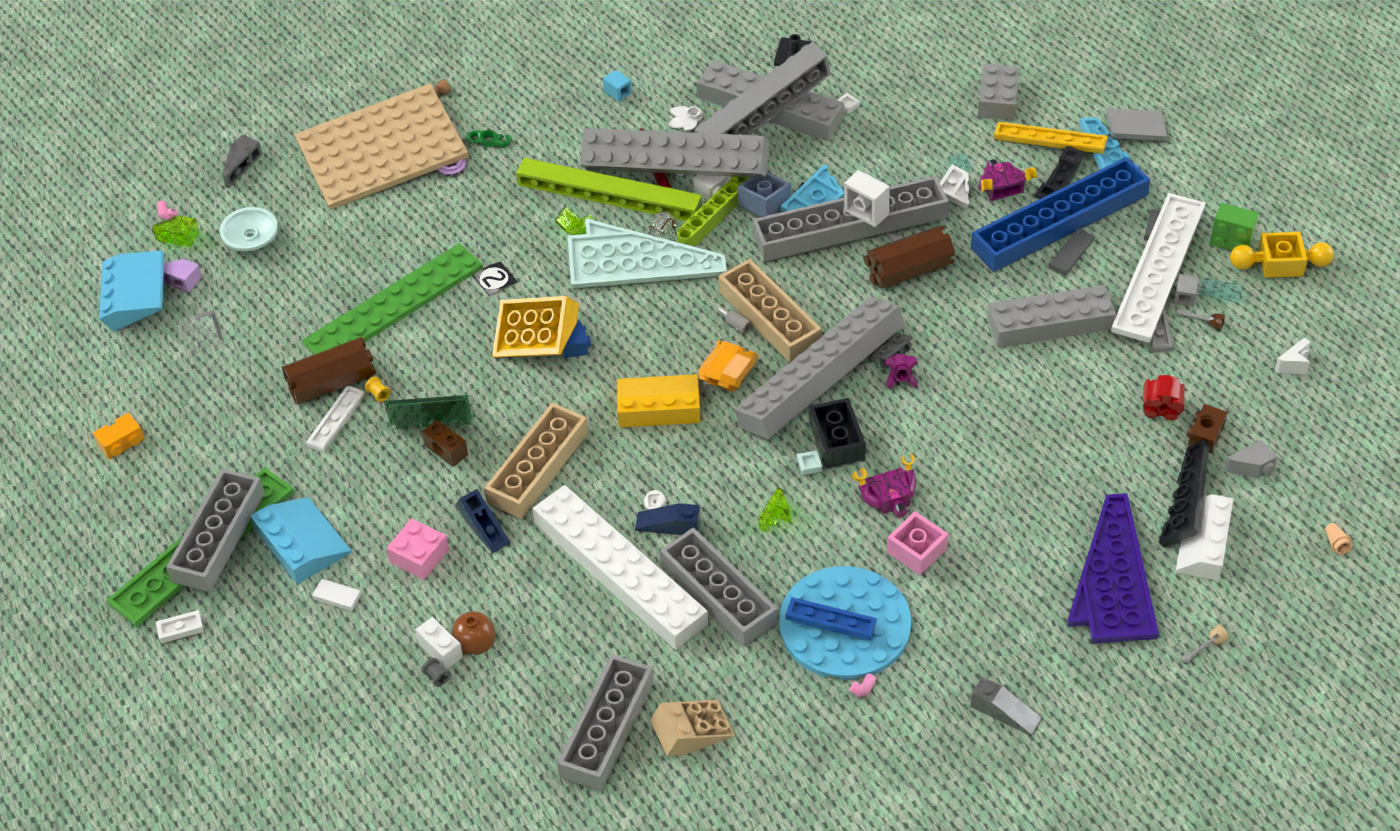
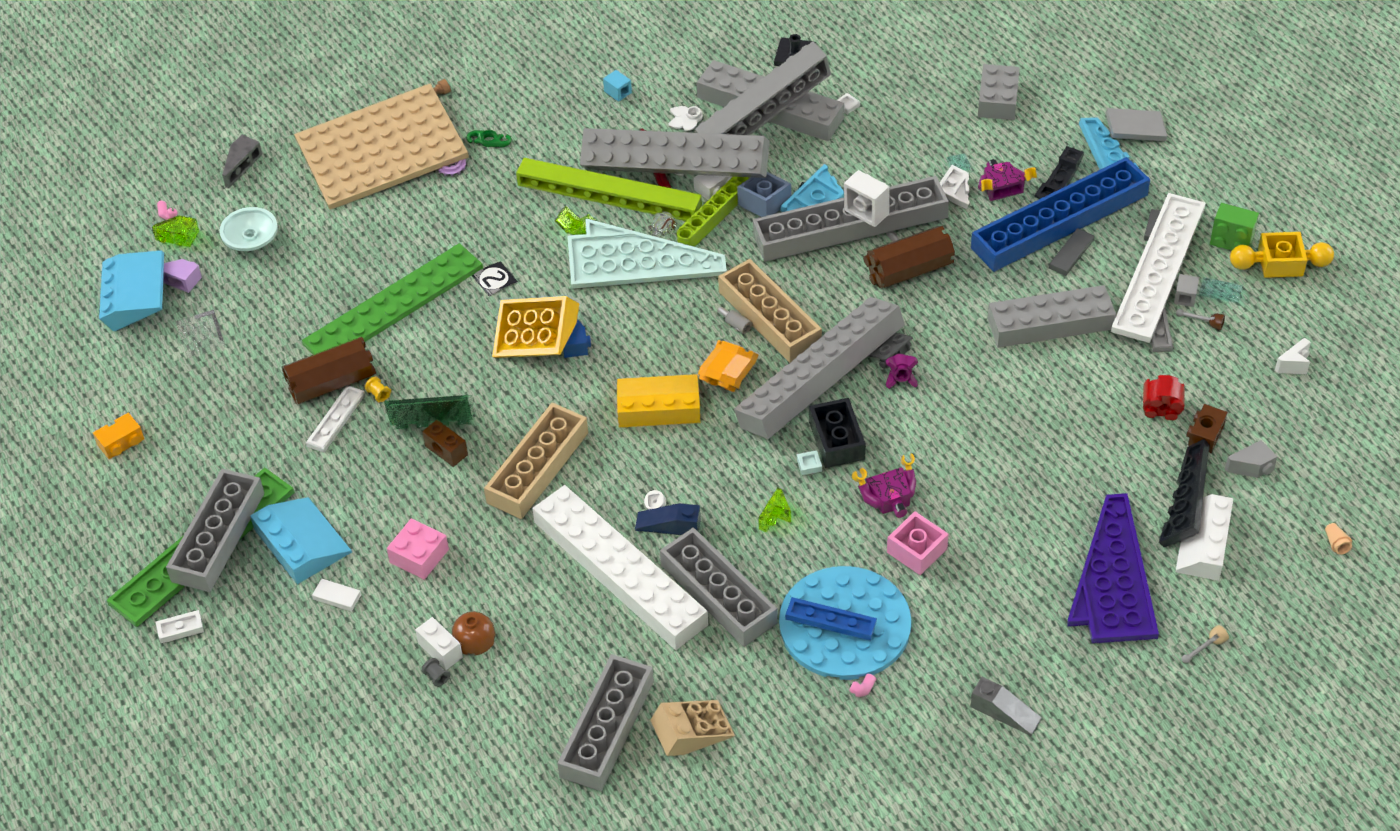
(482, 521): dark blue slope -> none
(1050, 137): yellow tile -> none

